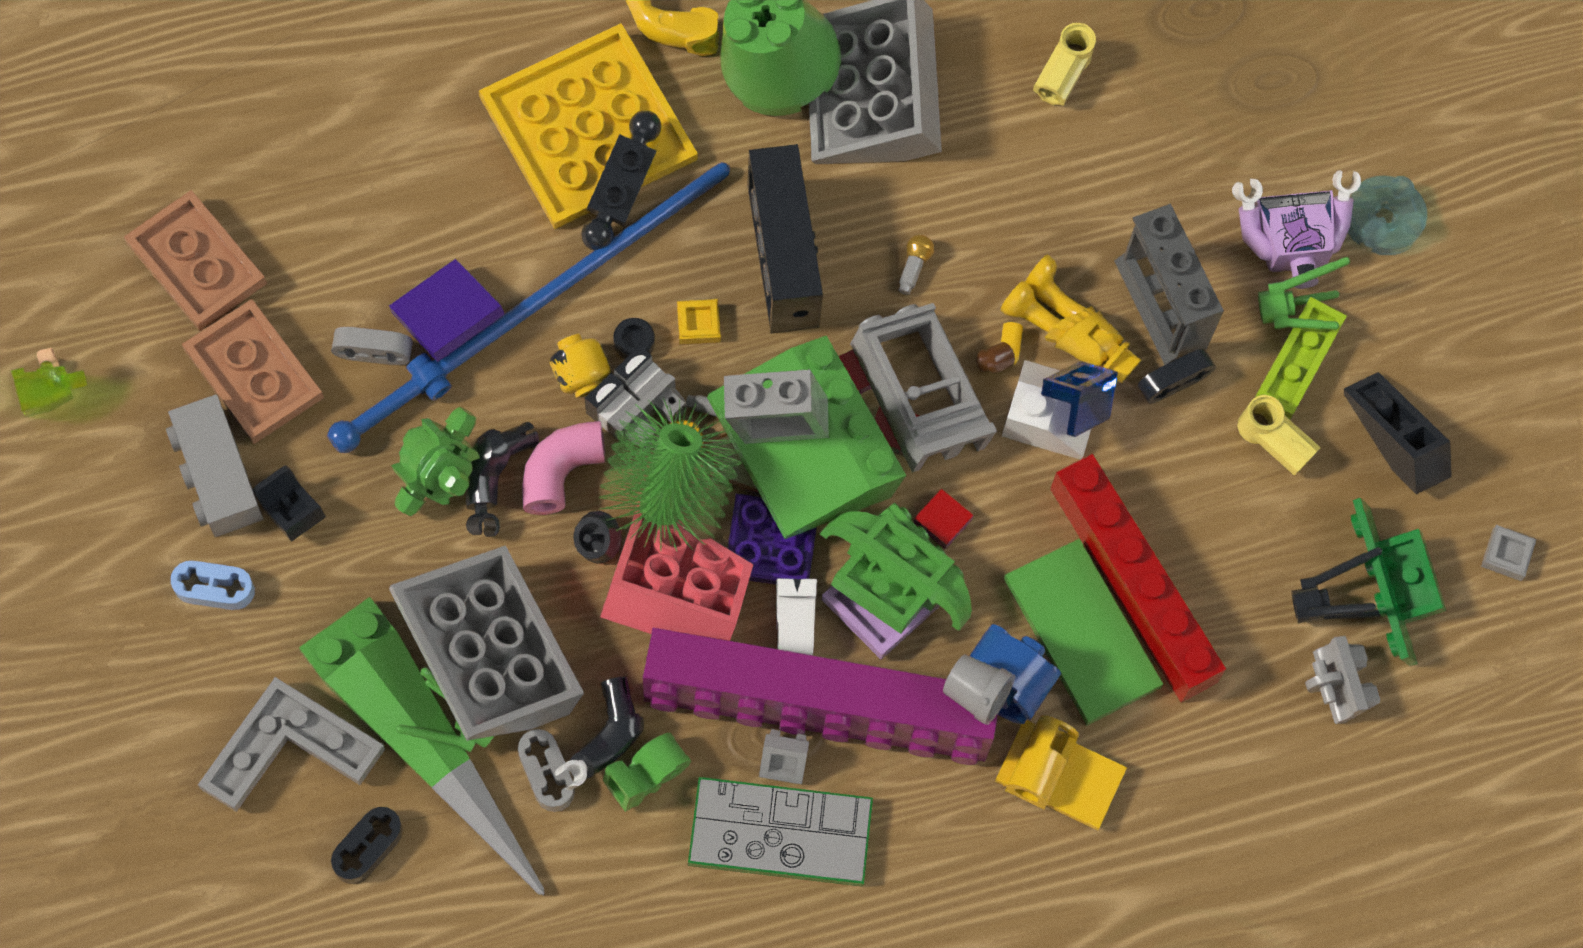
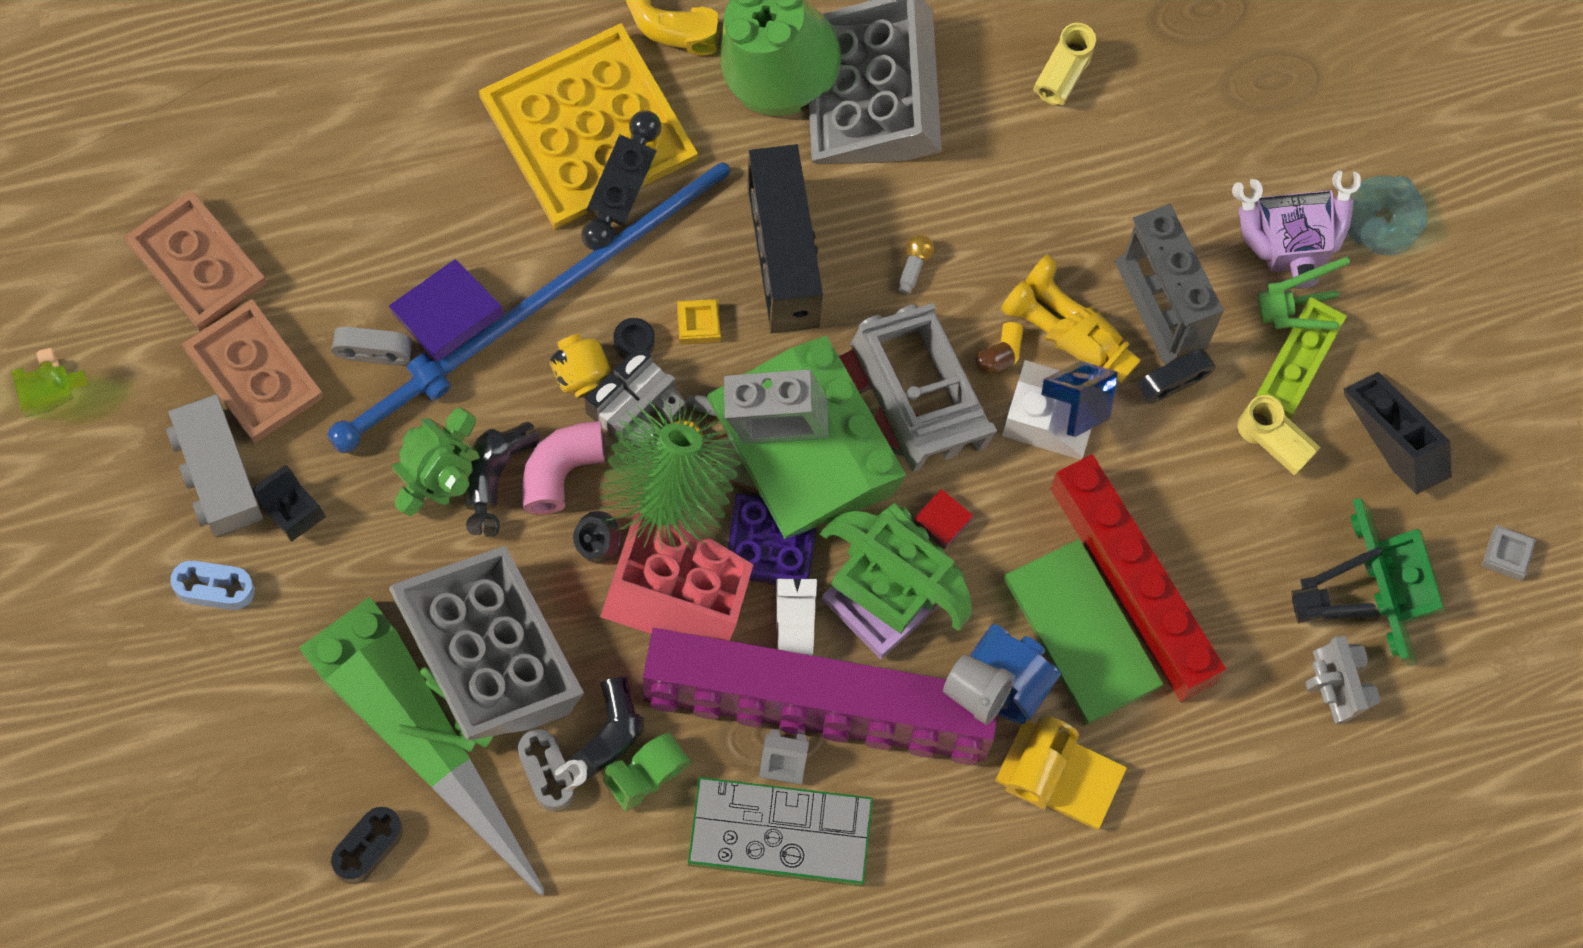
(279, 717): light grey plate -> none

